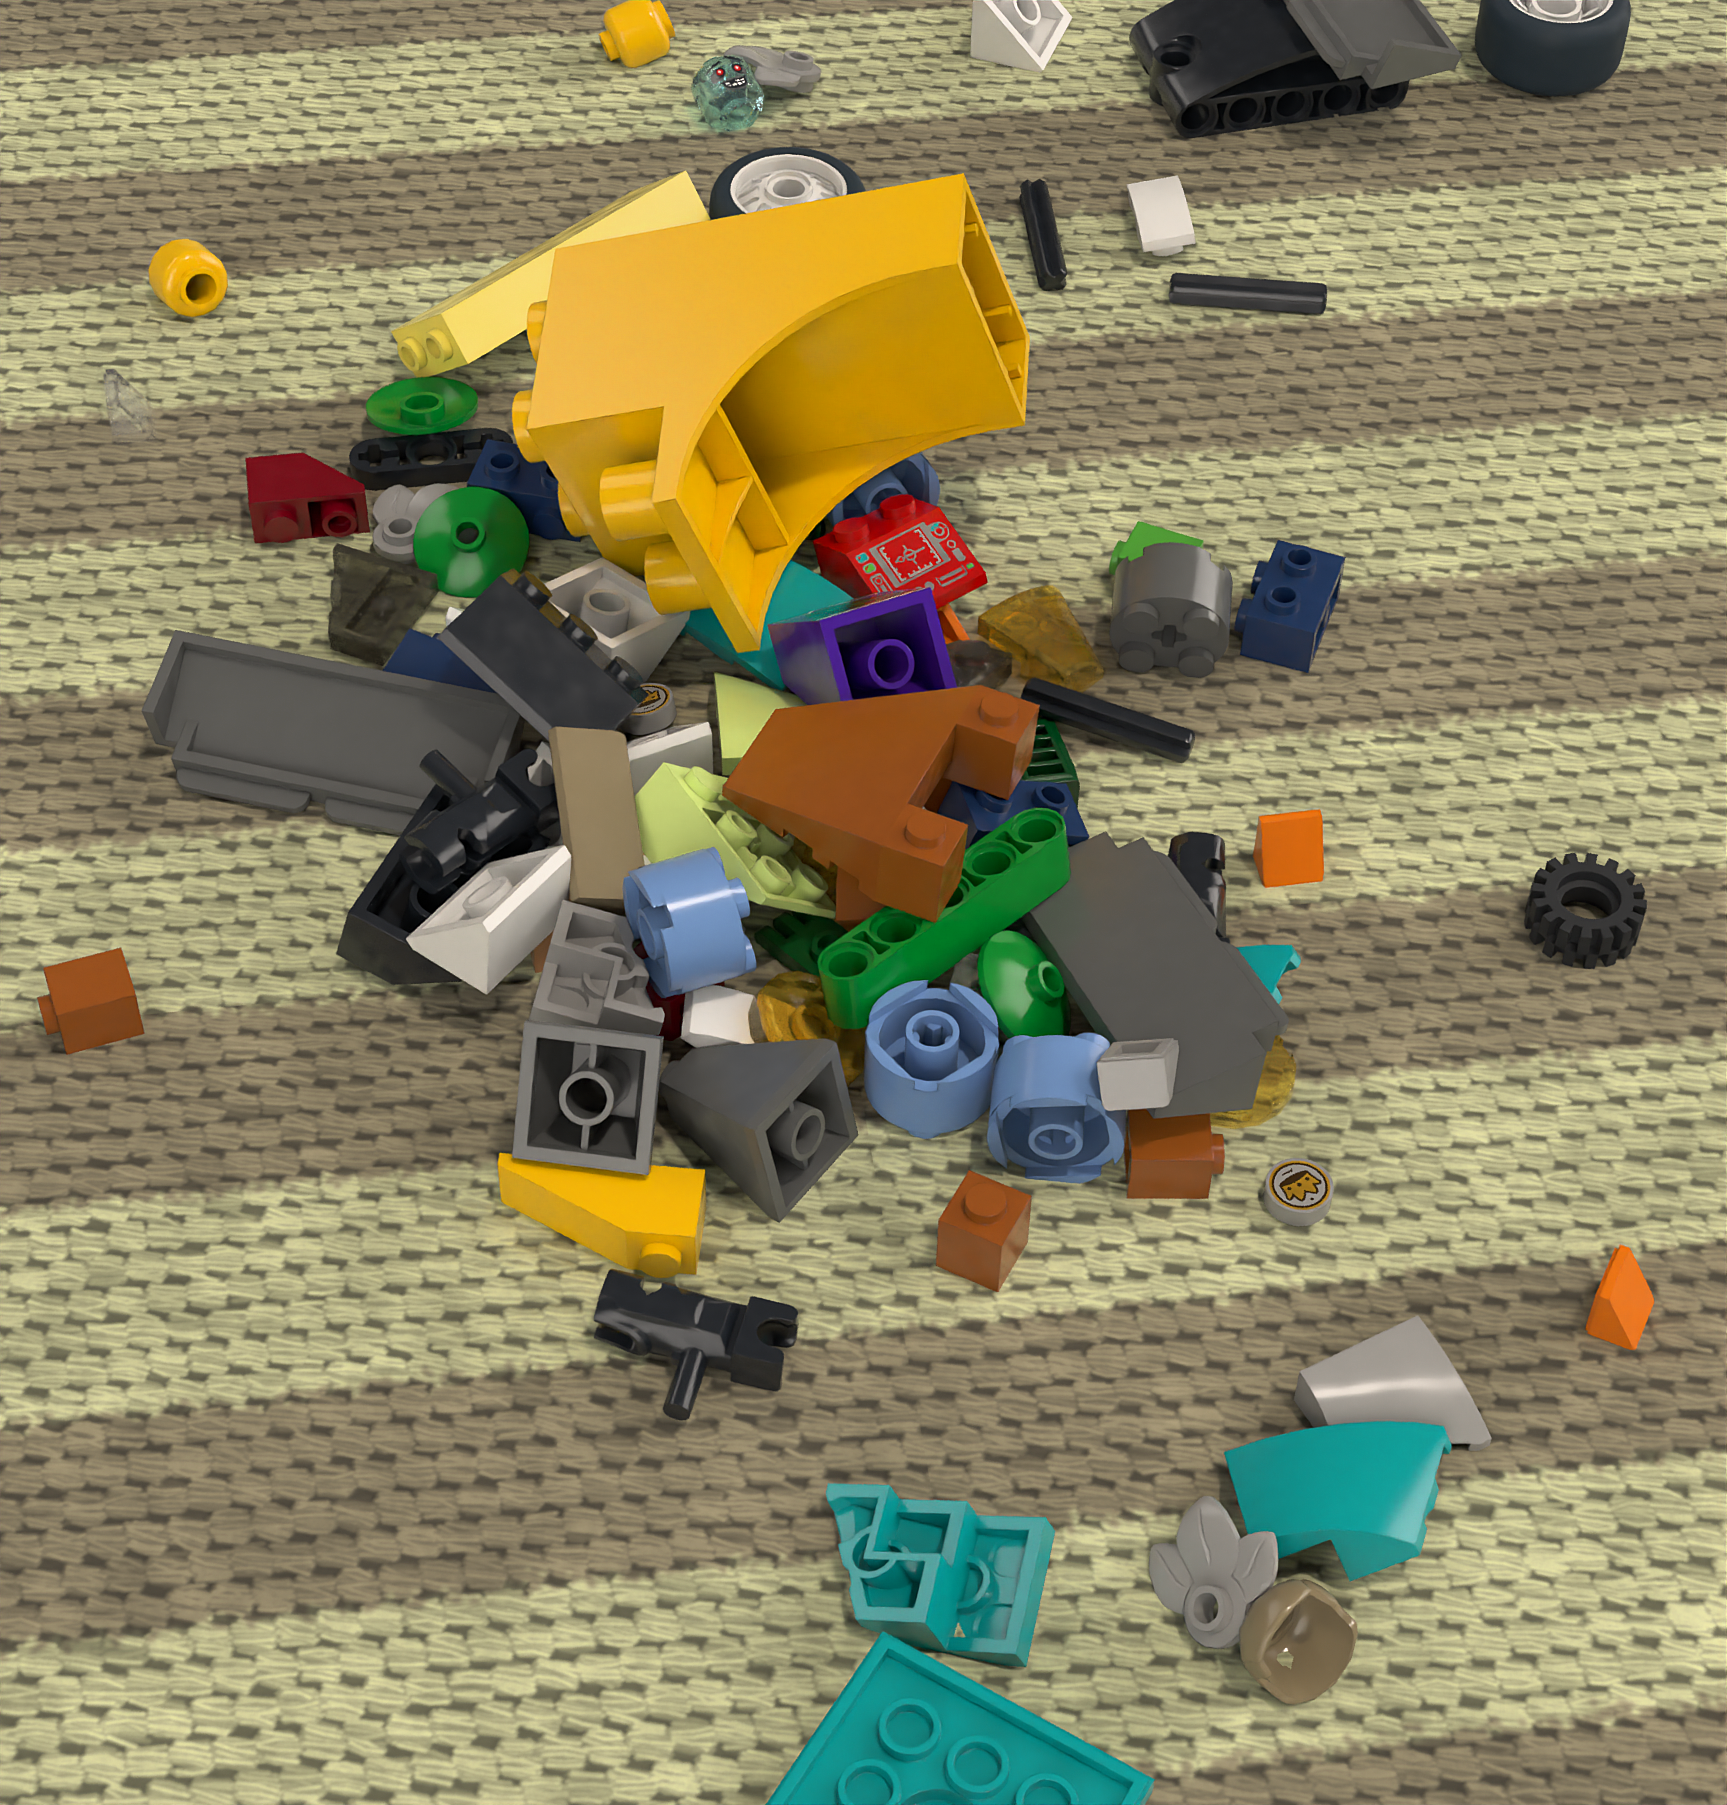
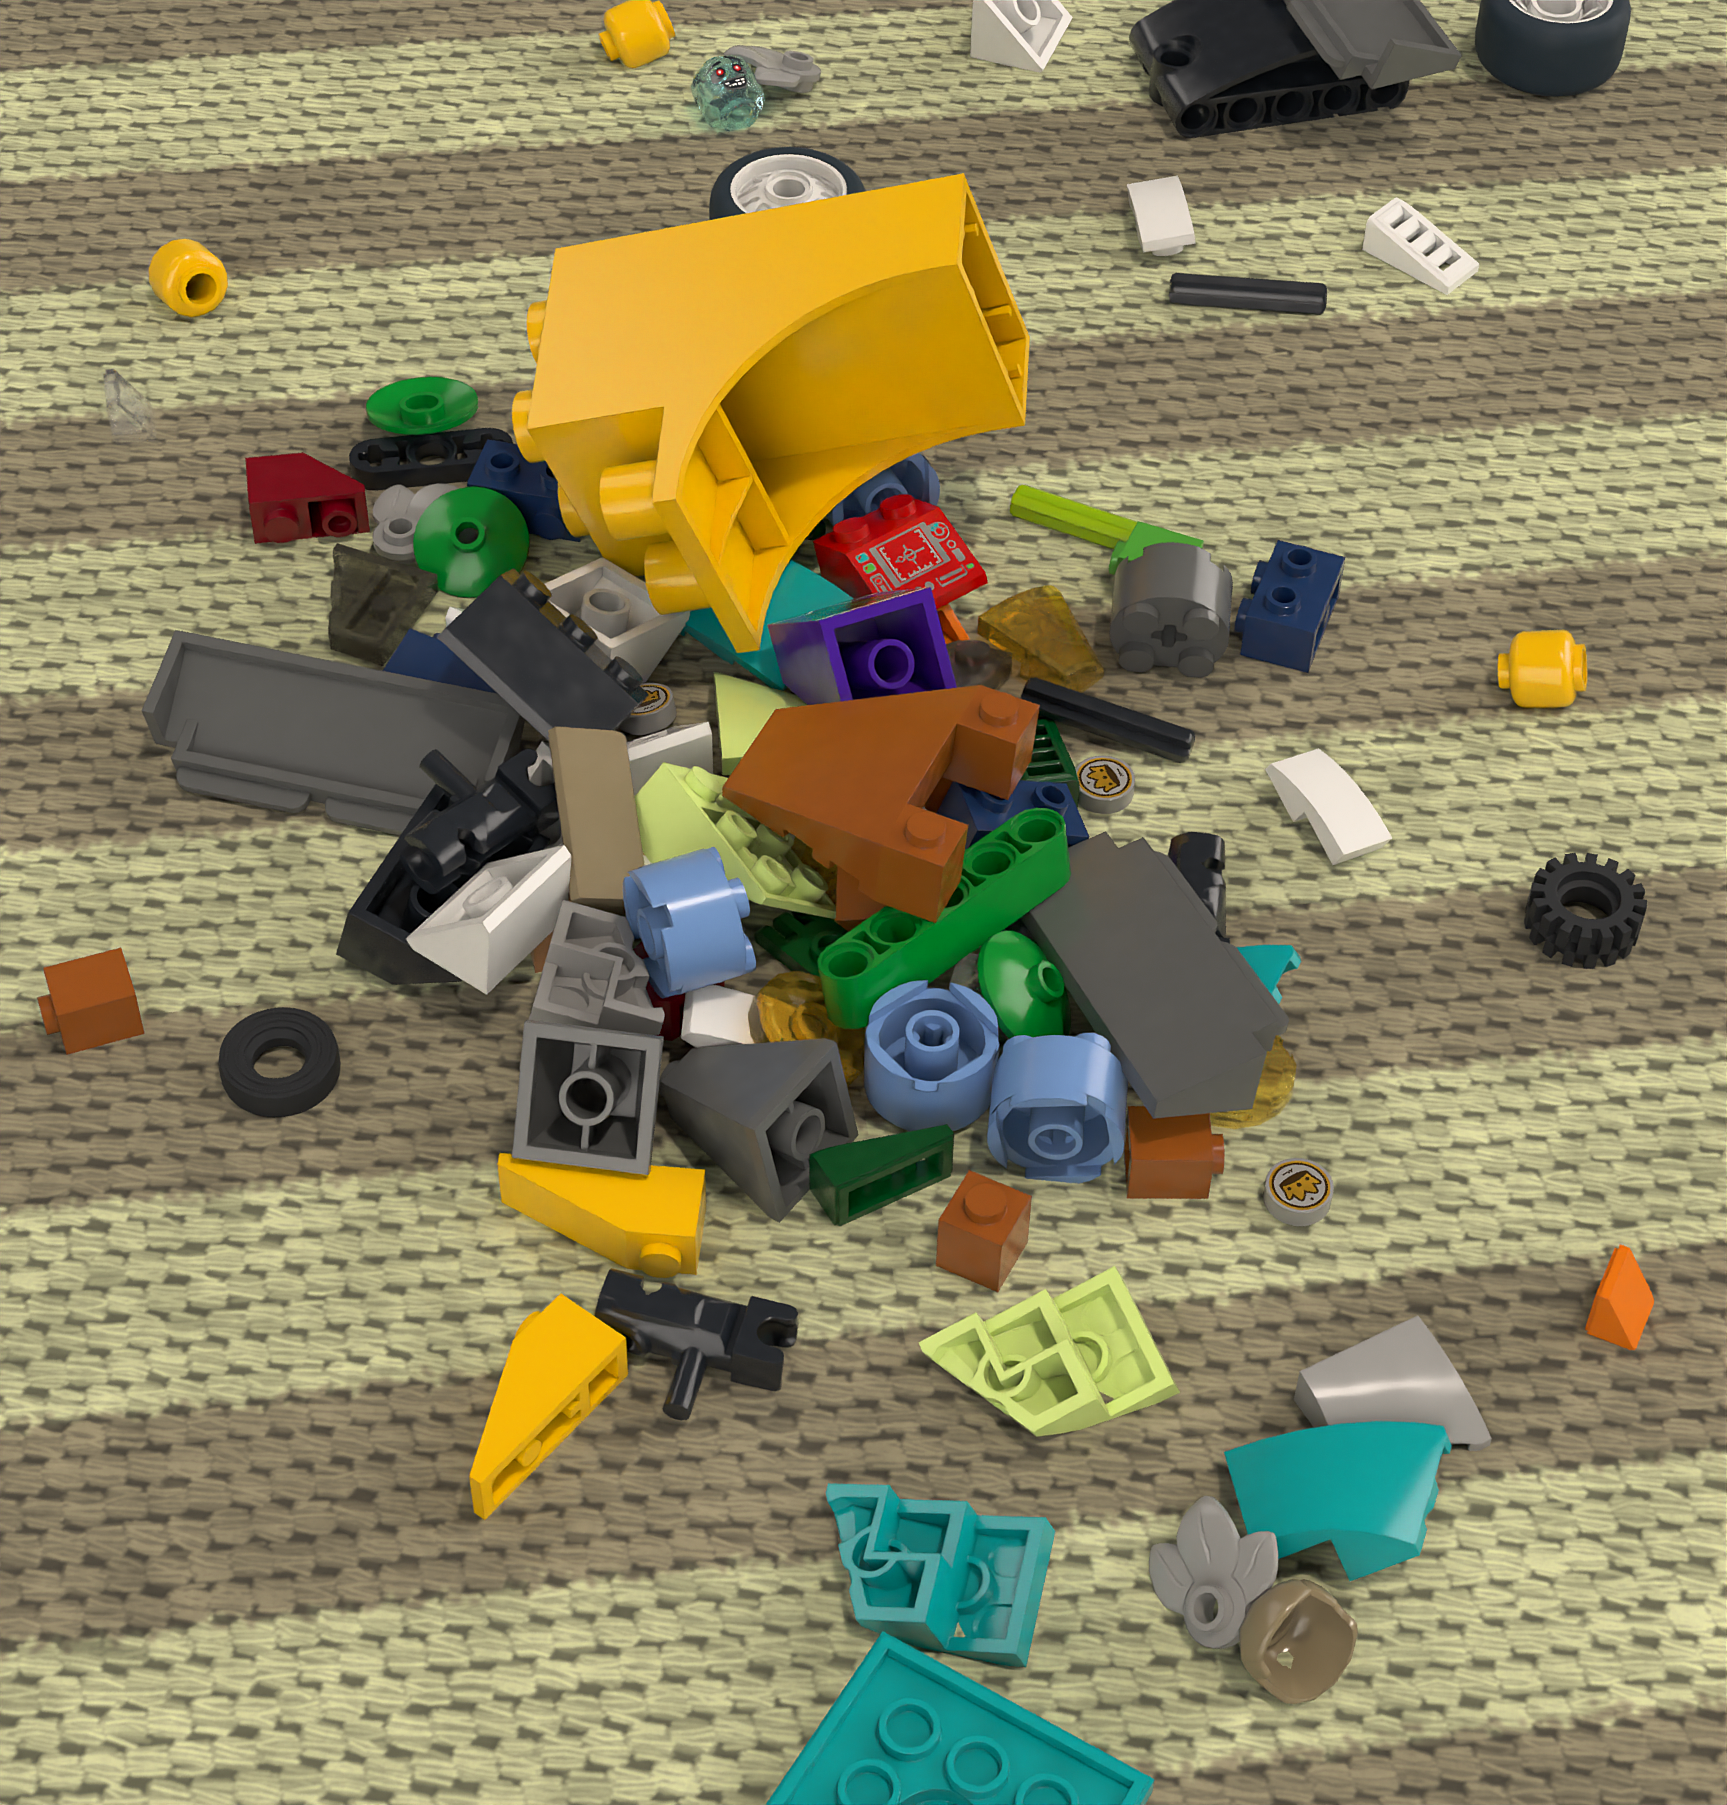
(279, 1095): none -> black tyre
(499, 303): light yellow brick -> none
(550, 1383): none -> yellow slope
(877, 1171): none -> dark green slope
(1043, 235): black axle -> none
(1055, 1355): none -> yellowish green slope
(1070, 516): none -> lime axle
(1105, 784): none -> tile
(1138, 1074): light grey slope -> none
(1289, 848): orange slope -> none
(1333, 803): none -> white slope
(1403, 238): none -> white slope
(1543, 669): none -> yellow head

